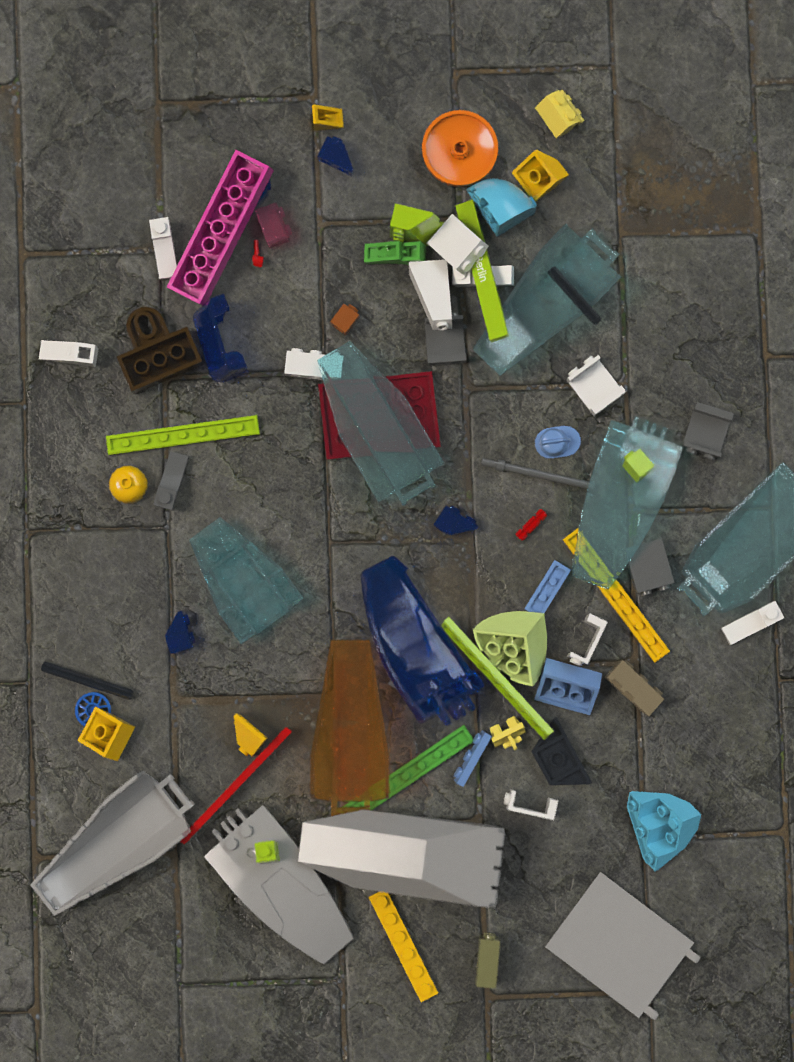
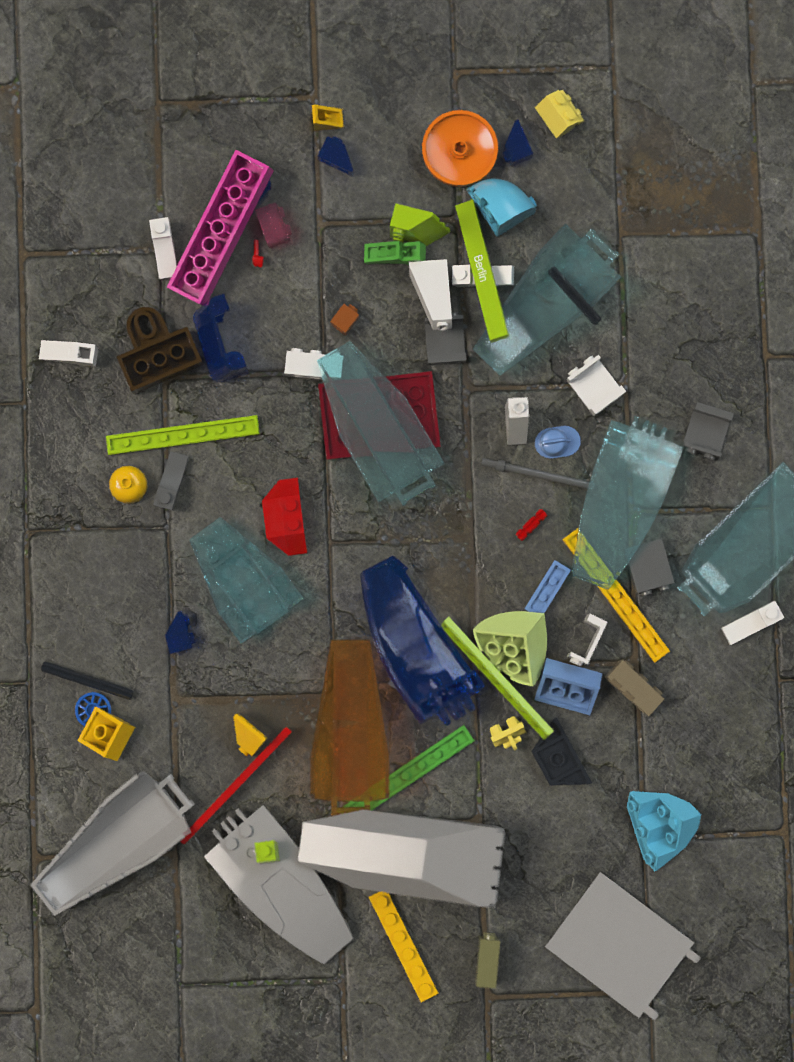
(284, 517): none -> red wedge
(453, 523): clear blue slope -> none
(458, 244): white panel -> none
(471, 758): medium blue plate -> none
(517, 146): none -> clear blue slope
(517, 420): none -> white slope
(539, 174): yellow slope -> none
(550, 809): white panel -> none
(637, 465): lime brick -> none

